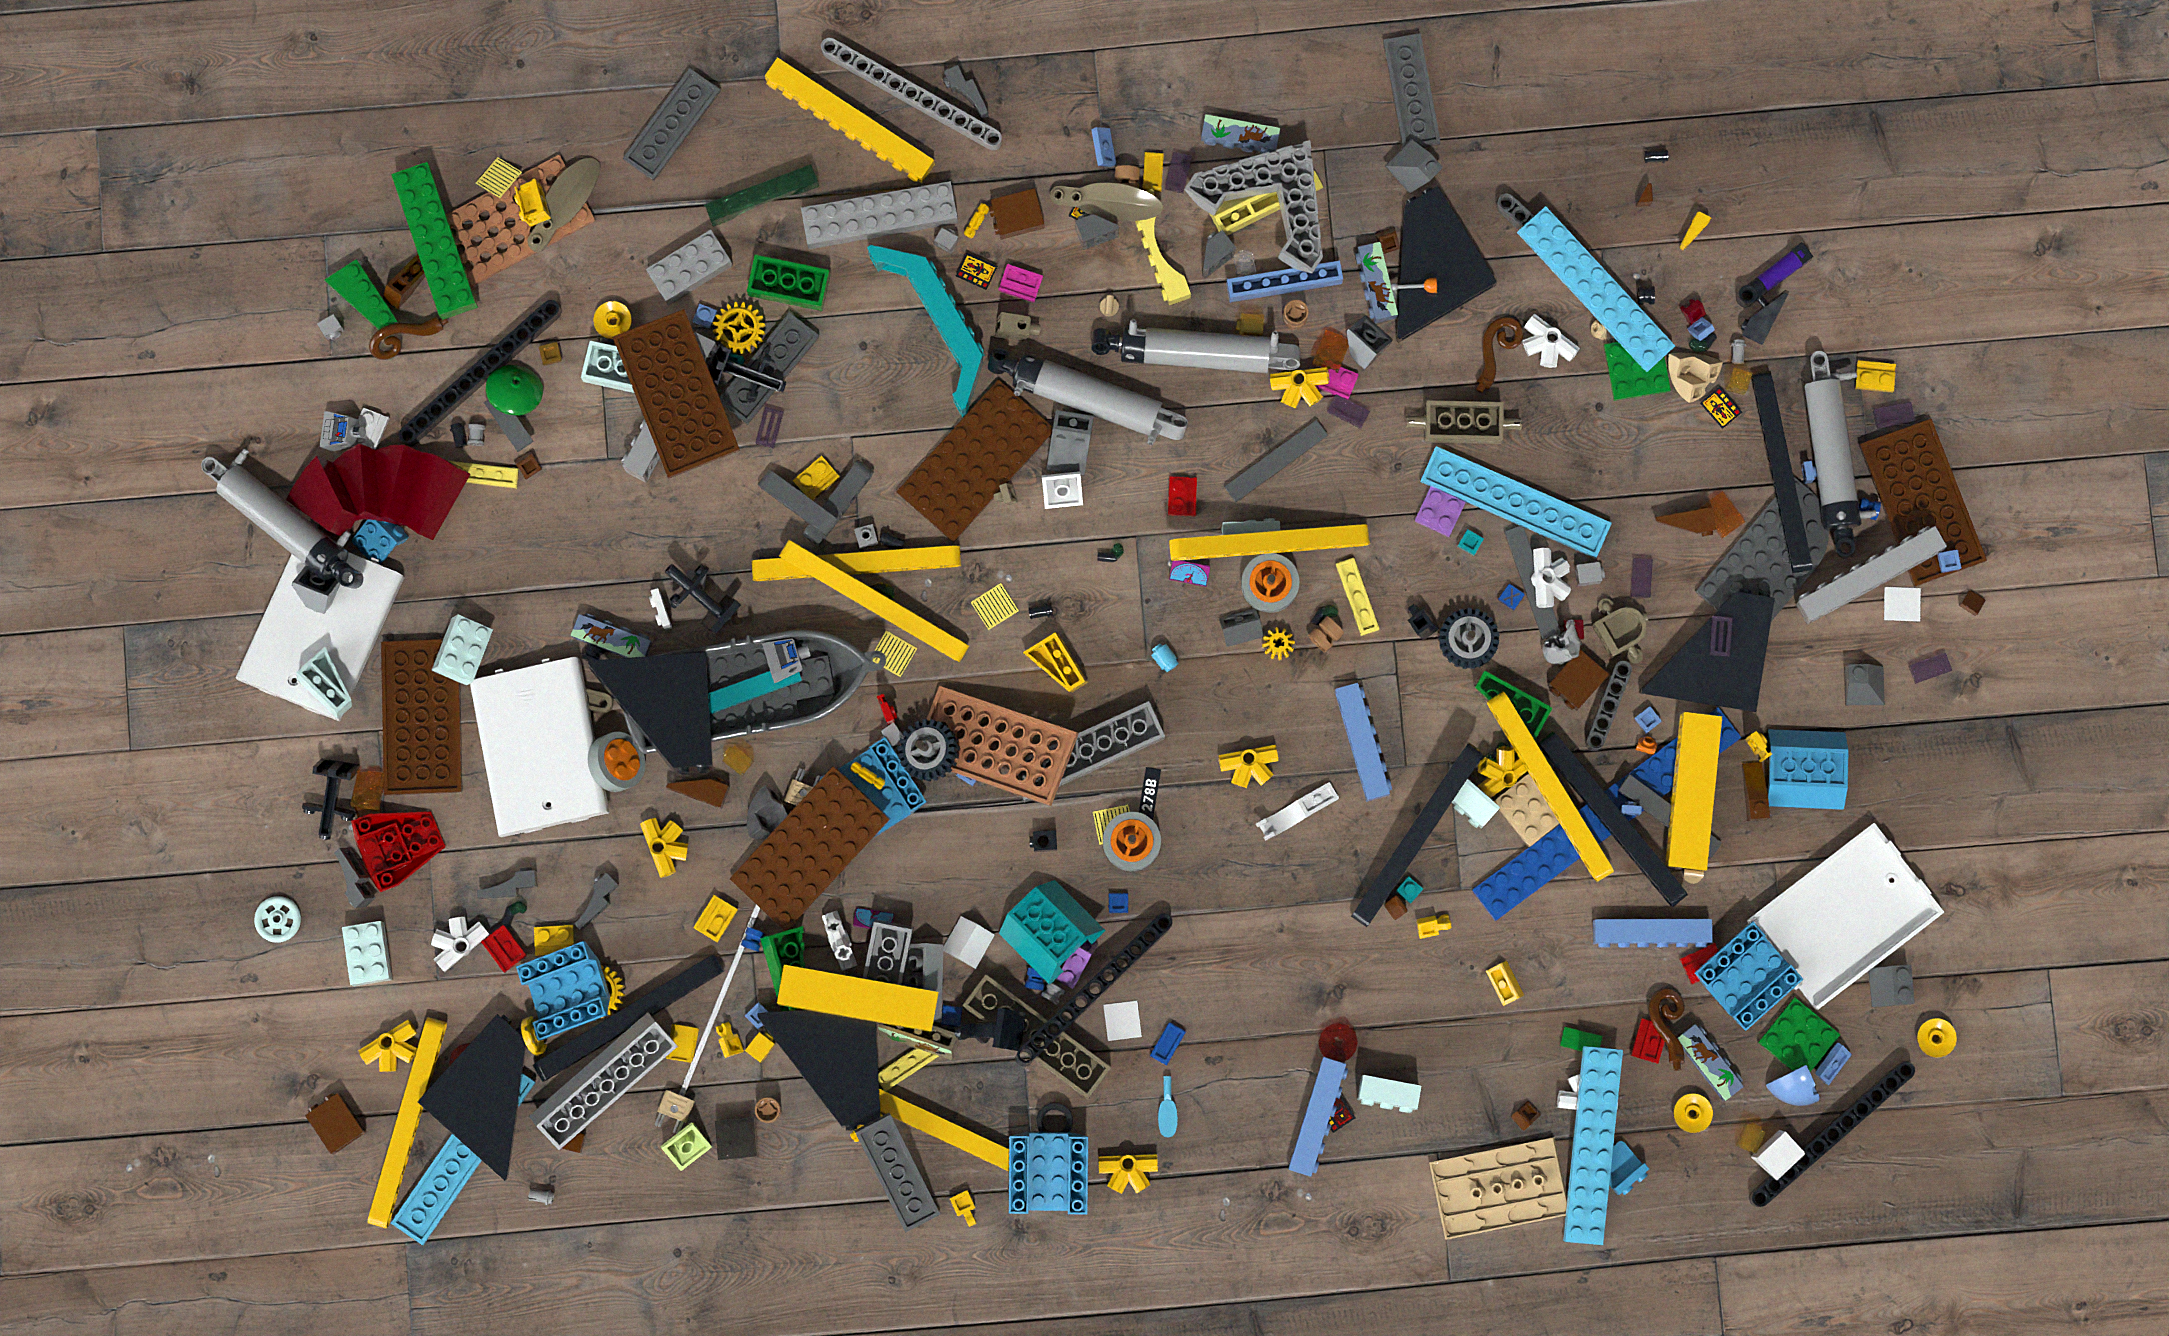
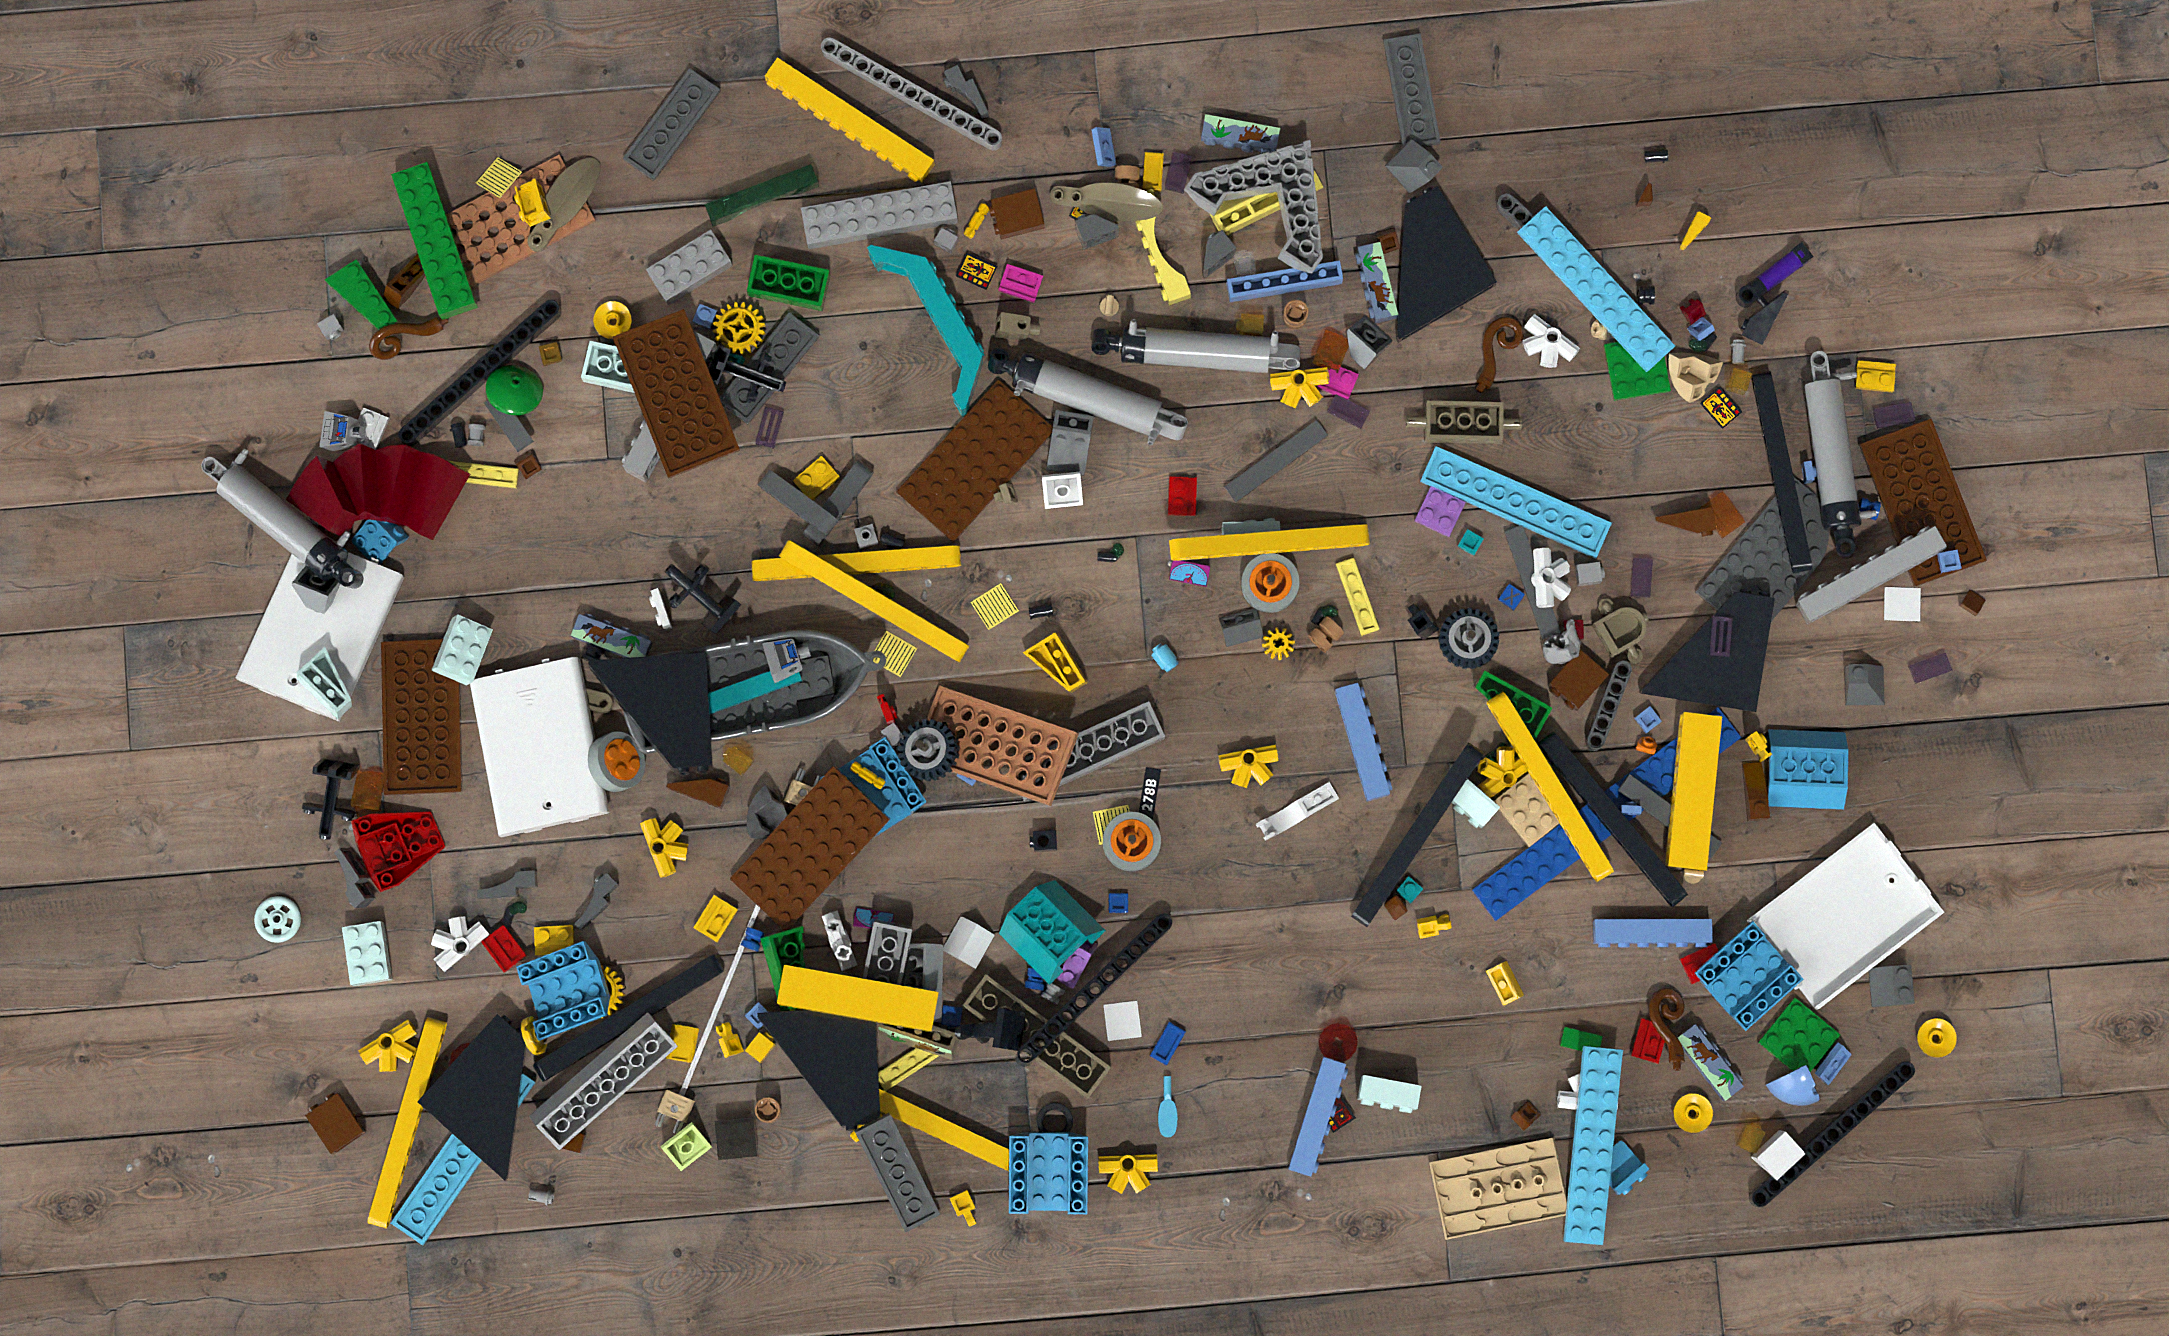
(1429, 285): hinge -> none

